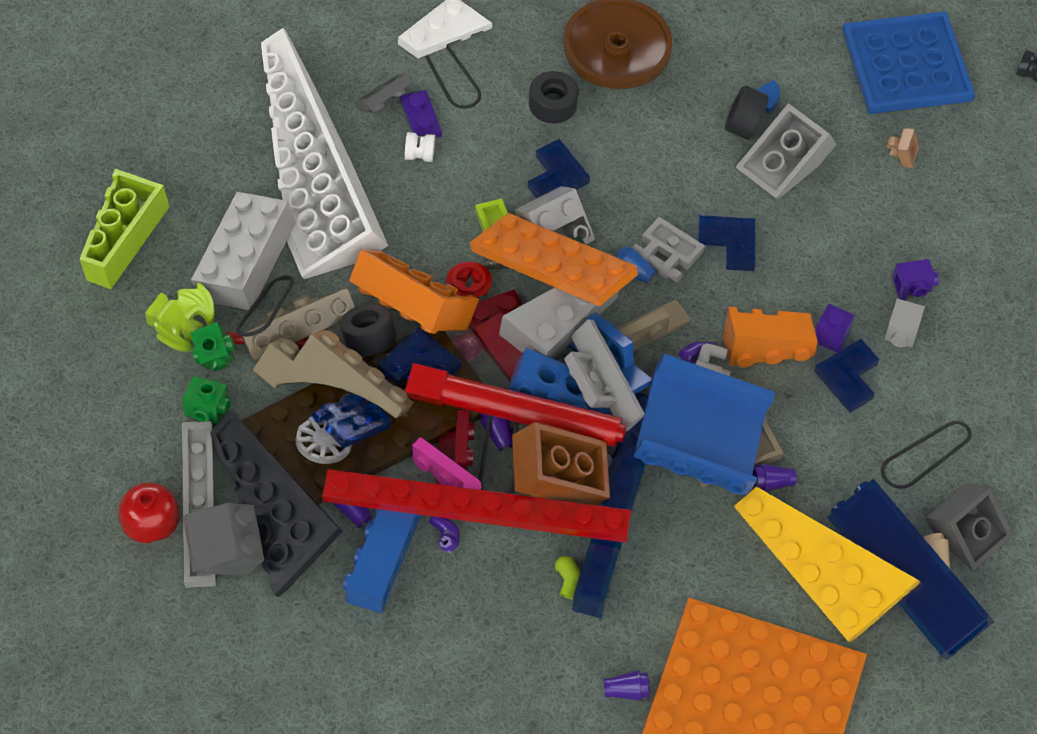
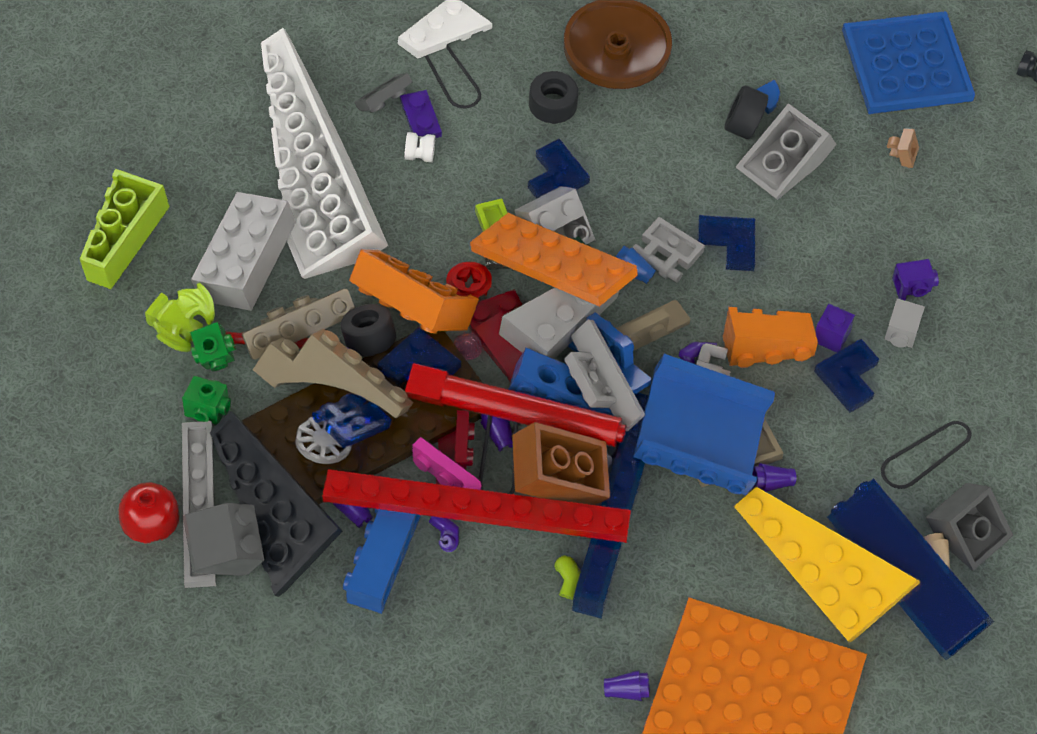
(247, 334): black piece -> none

